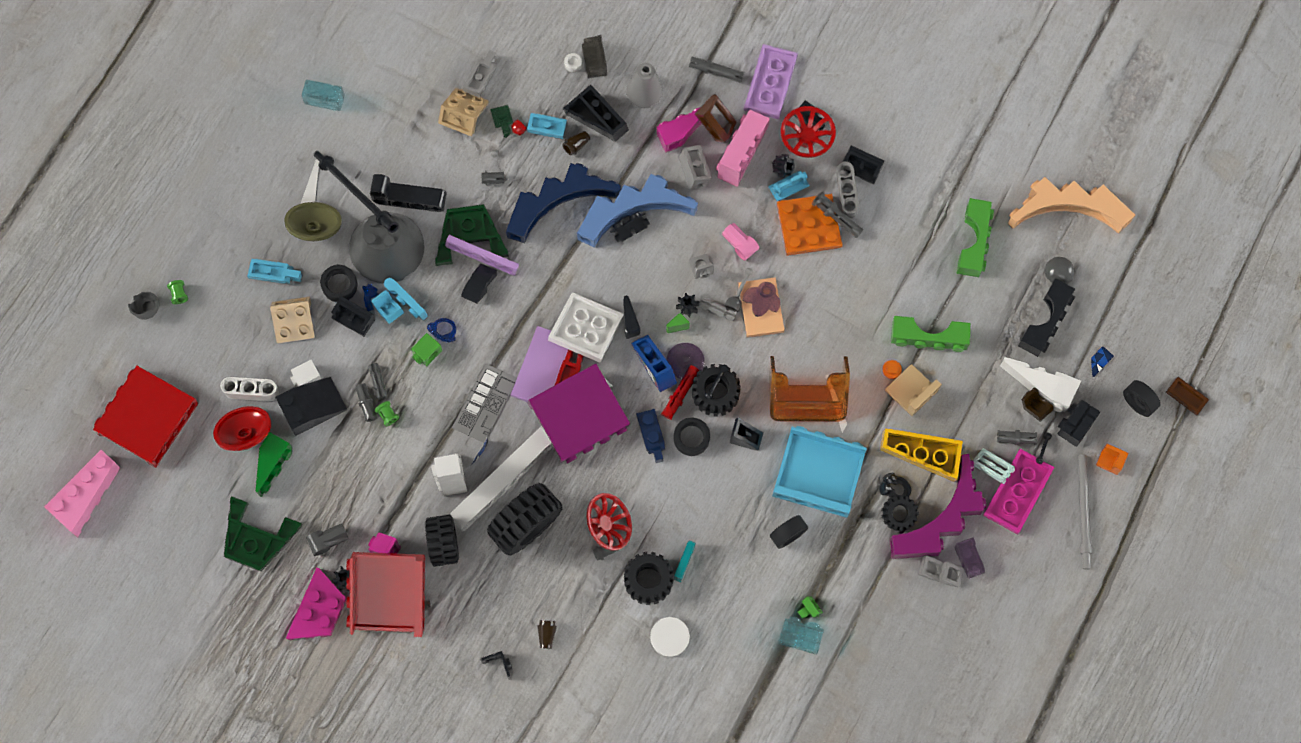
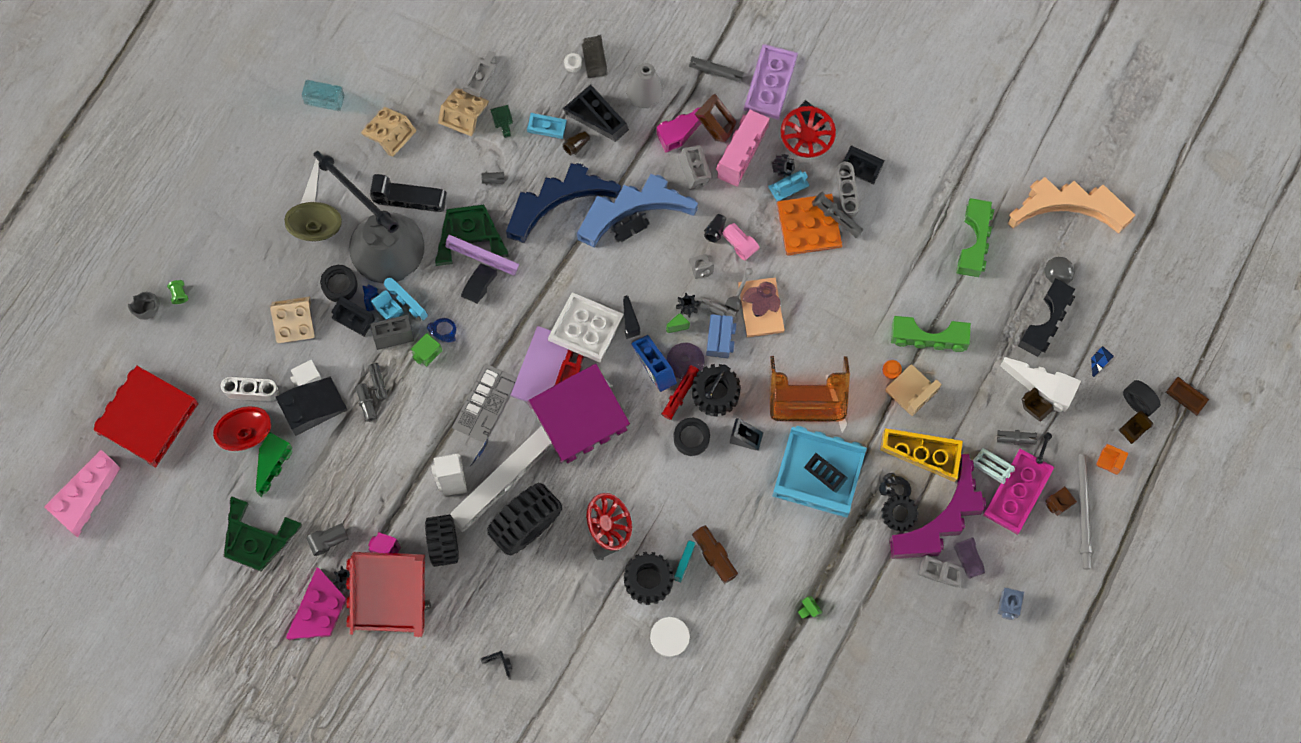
(273, 272): medium azure hinge -> none
(387, 413): bright green bush -> none
(389, 130): none -> tan bracket
(392, 332): none -> dark grey hinge
(518, 129): hinge -> none
(546, 633): dark brown cone -> none
(651, 433): dark blue hinge -> none
(714, 230): none -> black cone
(715, 554): none -> reddish brown piece
(719, 336): none -> medium blue brick
(789, 531): black tyre -> none
(800, 635): clear light blue brick -> none
(838, 484): none -> black slope
(1010, 603): none -> sand blue brick
(1060, 501): none -> reddish brown bracket
(1078, 423): black brick -> none
(1136, 426): none -> dark brown bracket

